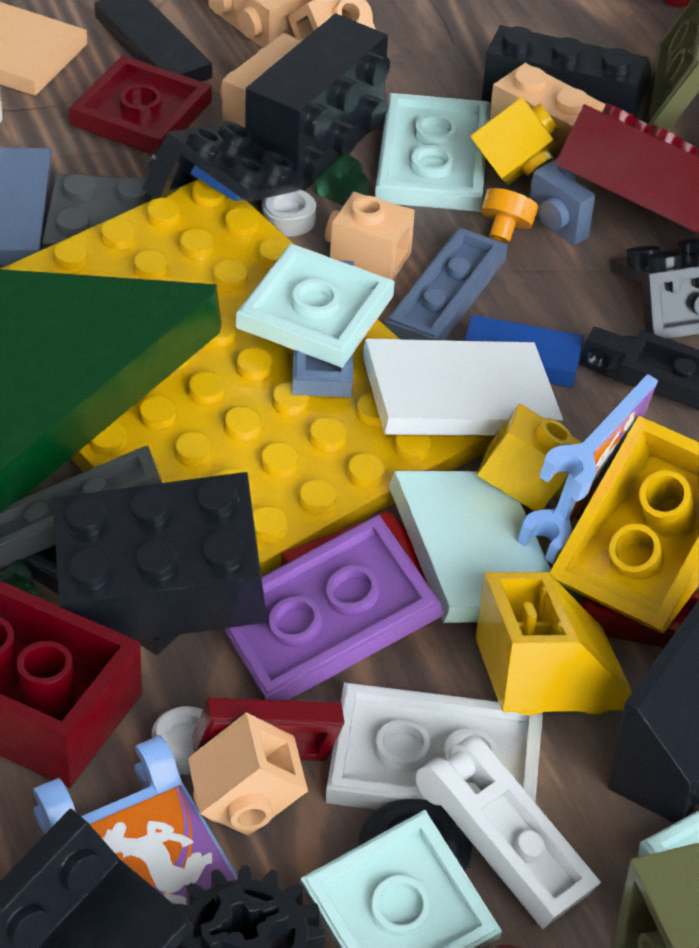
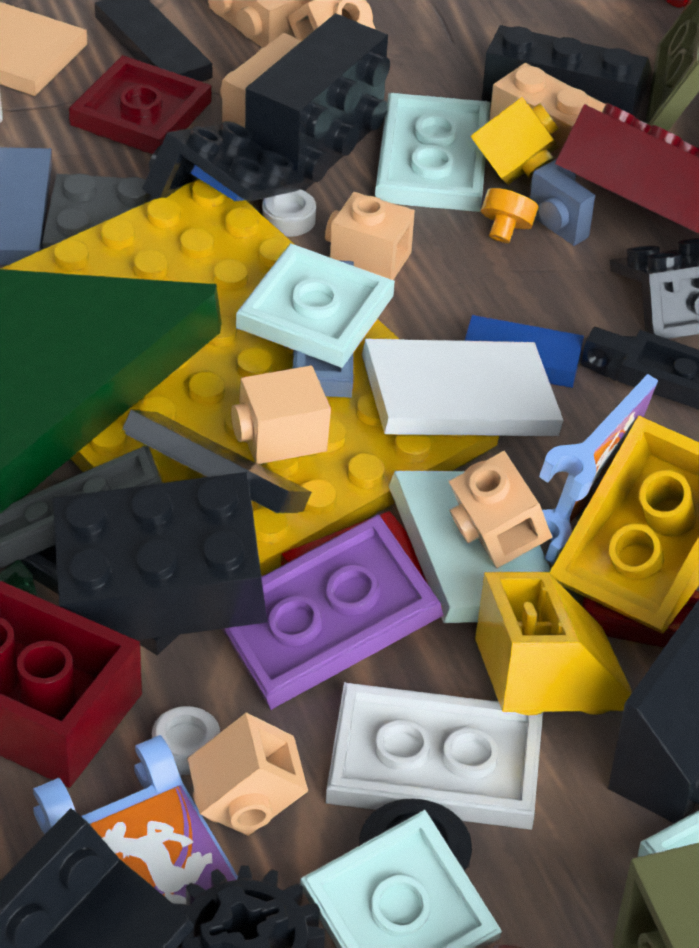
(214, 460): none -> tile
(282, 415): none -> light nougat brick
(310, 722): dark red tile -> none
(342, 180): clear green tile -> none
(447, 287): sand blue tile -> none
(498, 510): none -> light nougat brick
(508, 830): white plate -> none
(518, 454): yellow brick -> none

